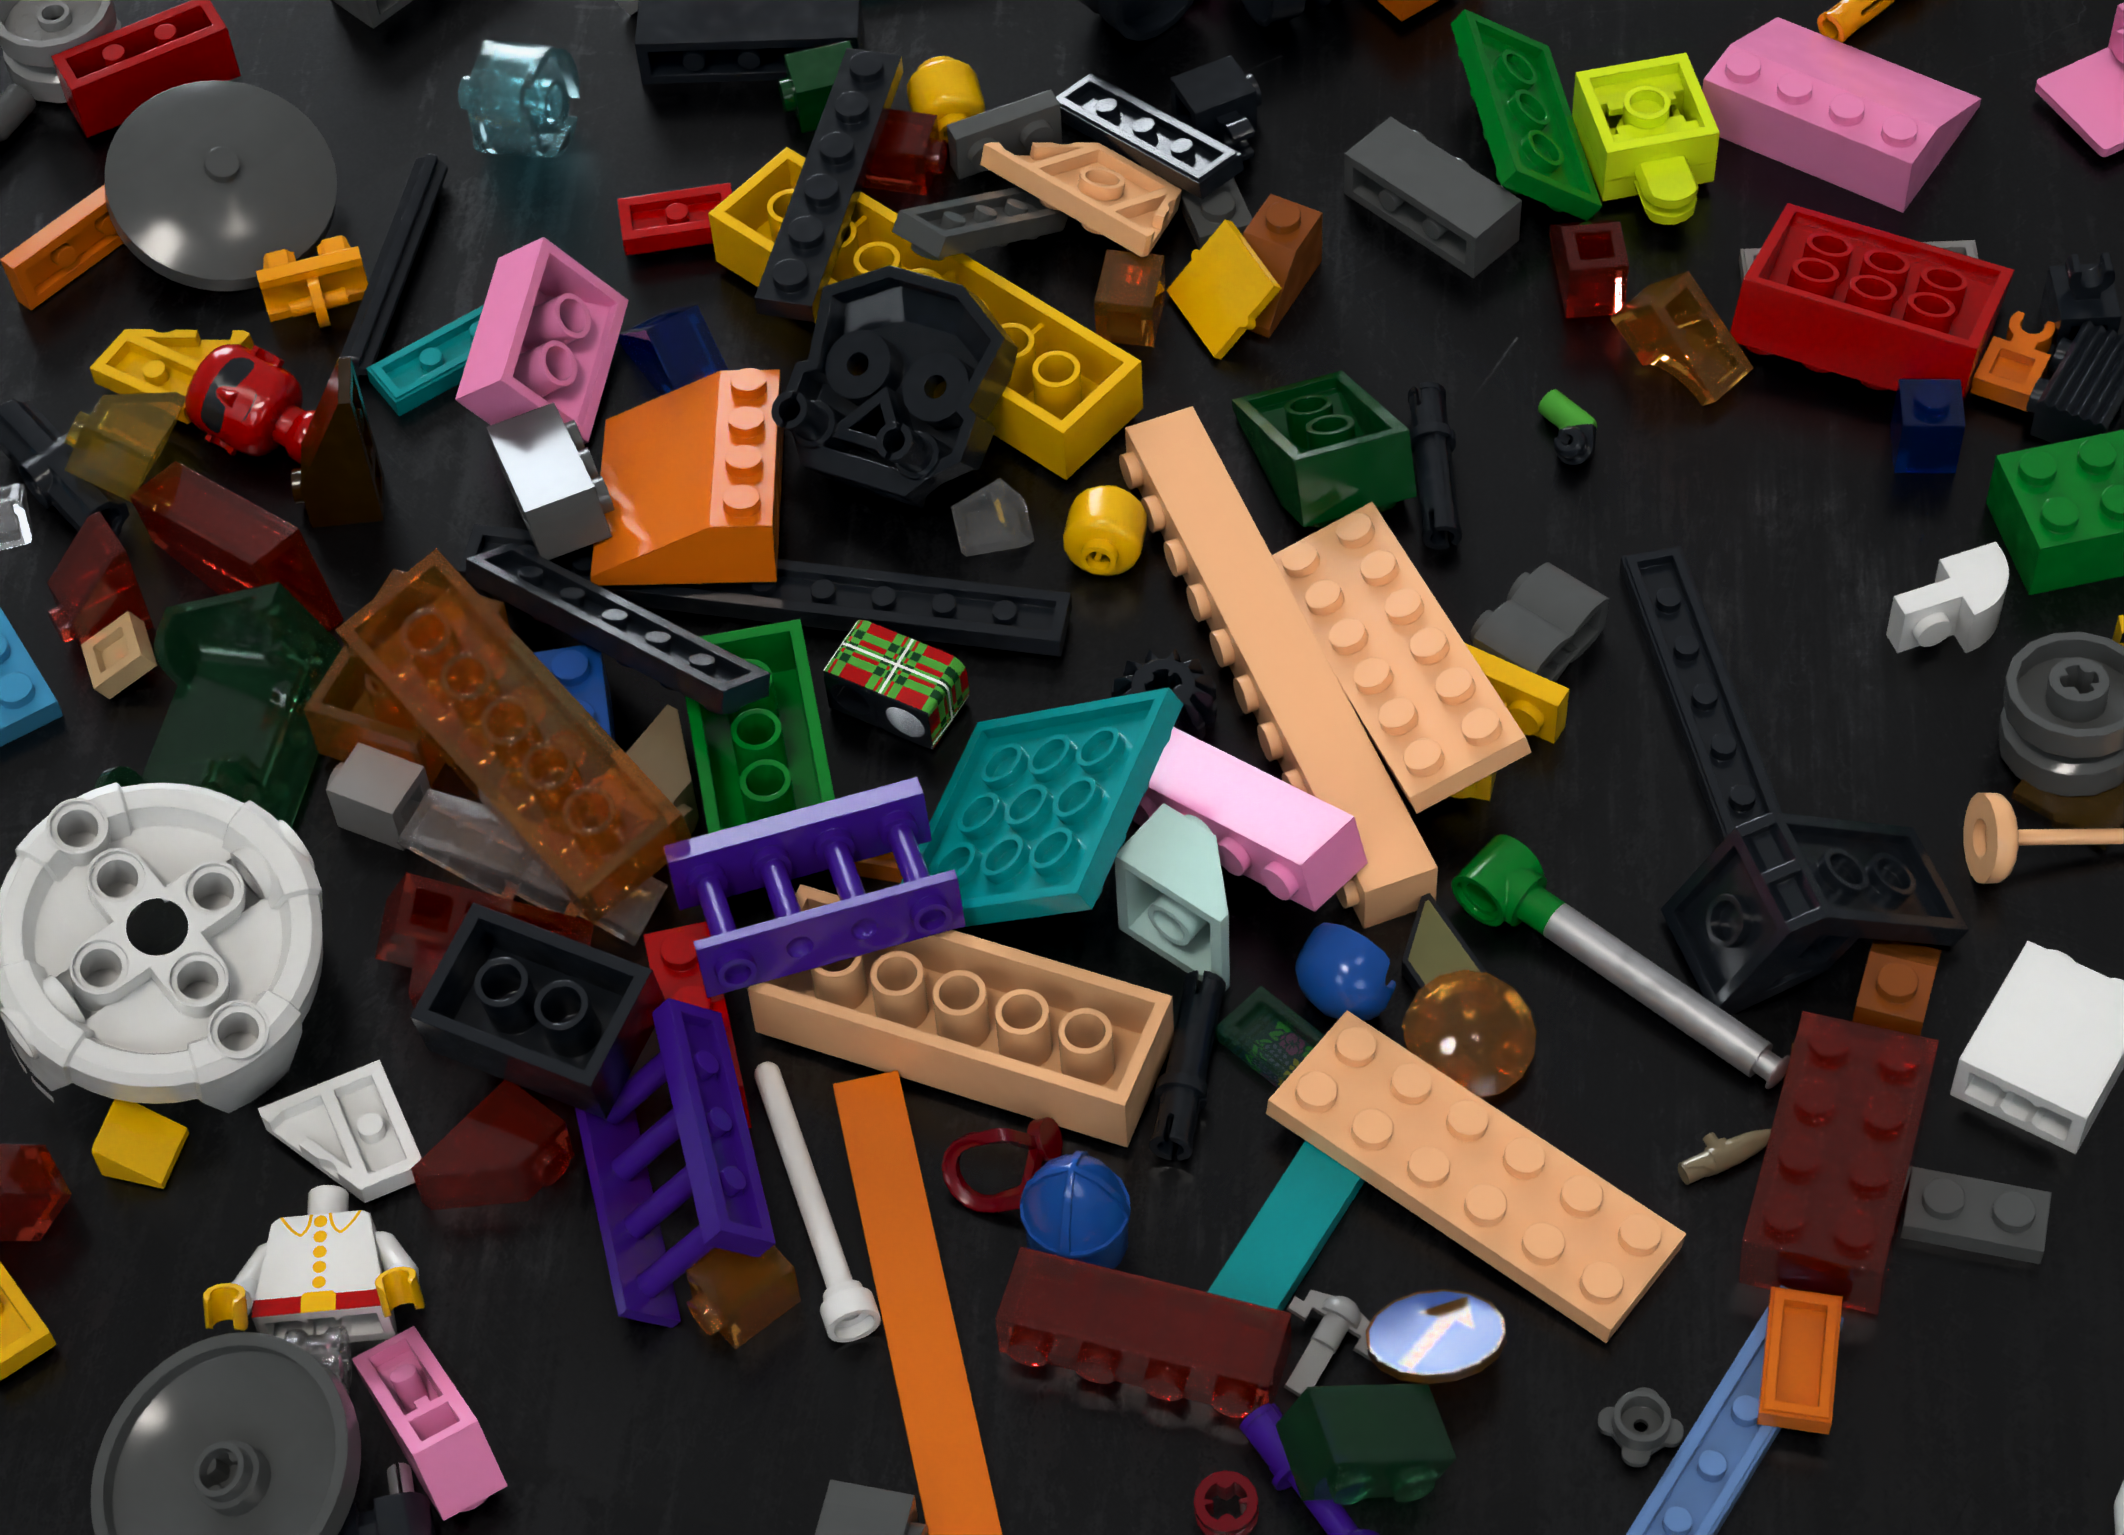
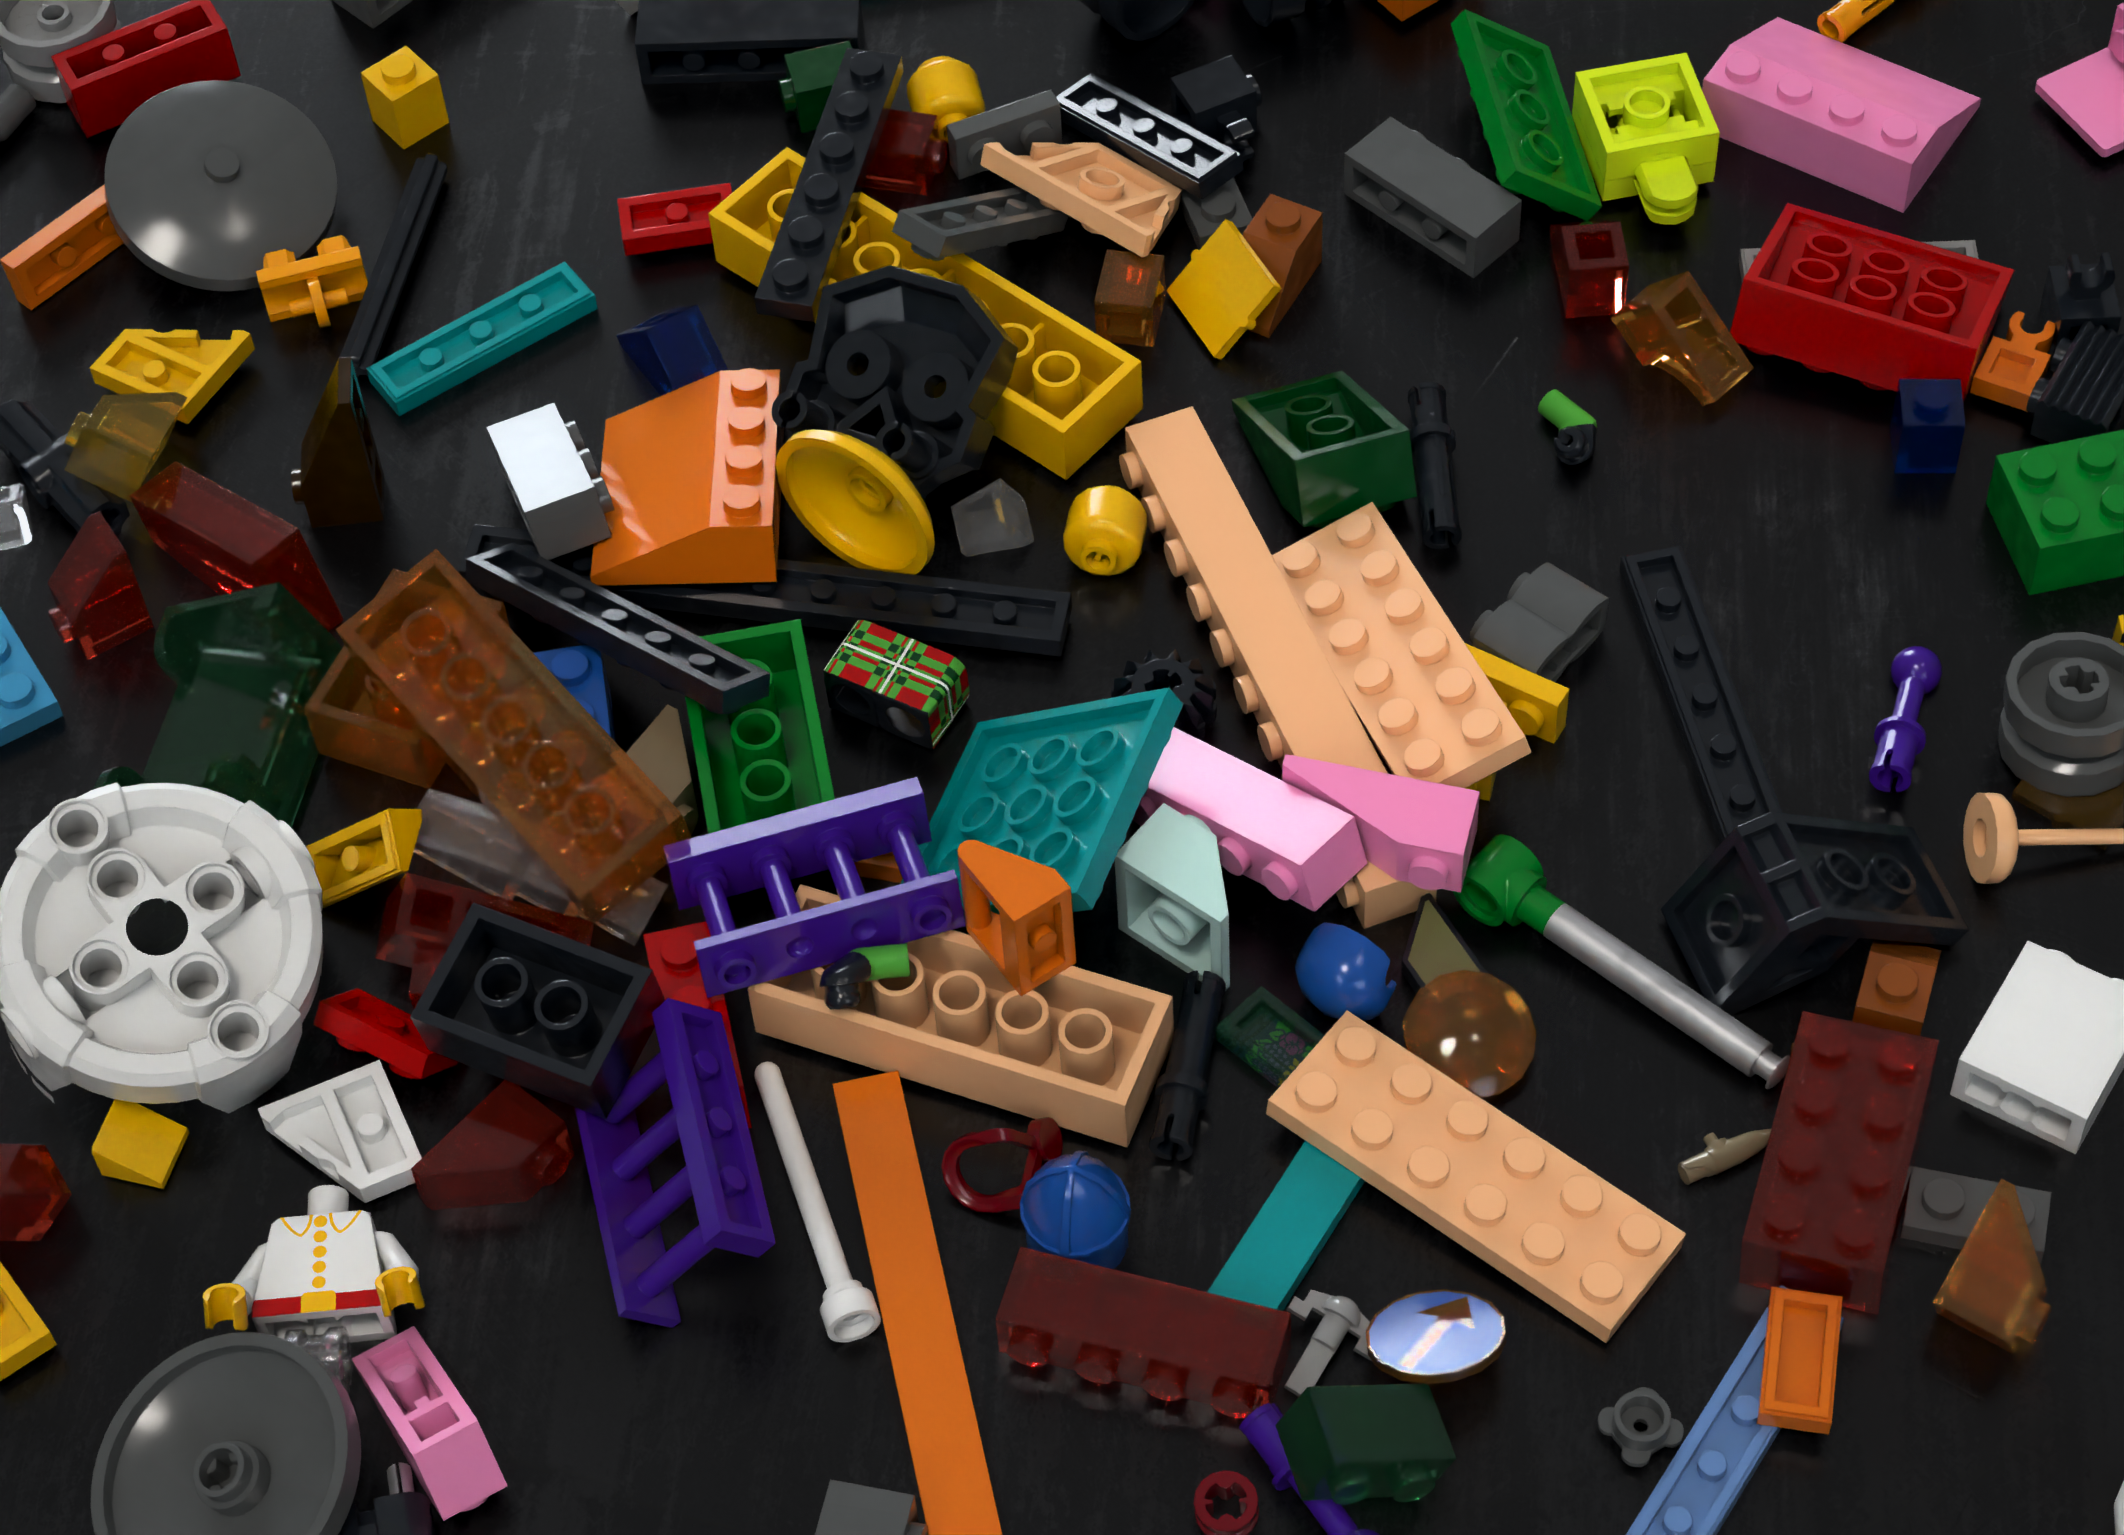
(118, 655): tan plate -> none
(248, 402): red piece -> none
(365, 853): none -> yellow slope
(376, 793): light grey brick -> none
(381, 1029): none -> red plate
(405, 97): none -> yellow brick
(521, 99): clear light blue brick -> none
(542, 339): bright pink slope -> none
(741, 1292): clear orange brick -> none
(855, 501): none -> yellow dish
(860, 966): none -> arm
(1035, 922): none -> orange tile
(1406, 824): none -> bright pink slope
(1901, 737): none -> dark purple pin
(1960, 603): white brick -> none
(1997, 1277): none -> clear orange slope

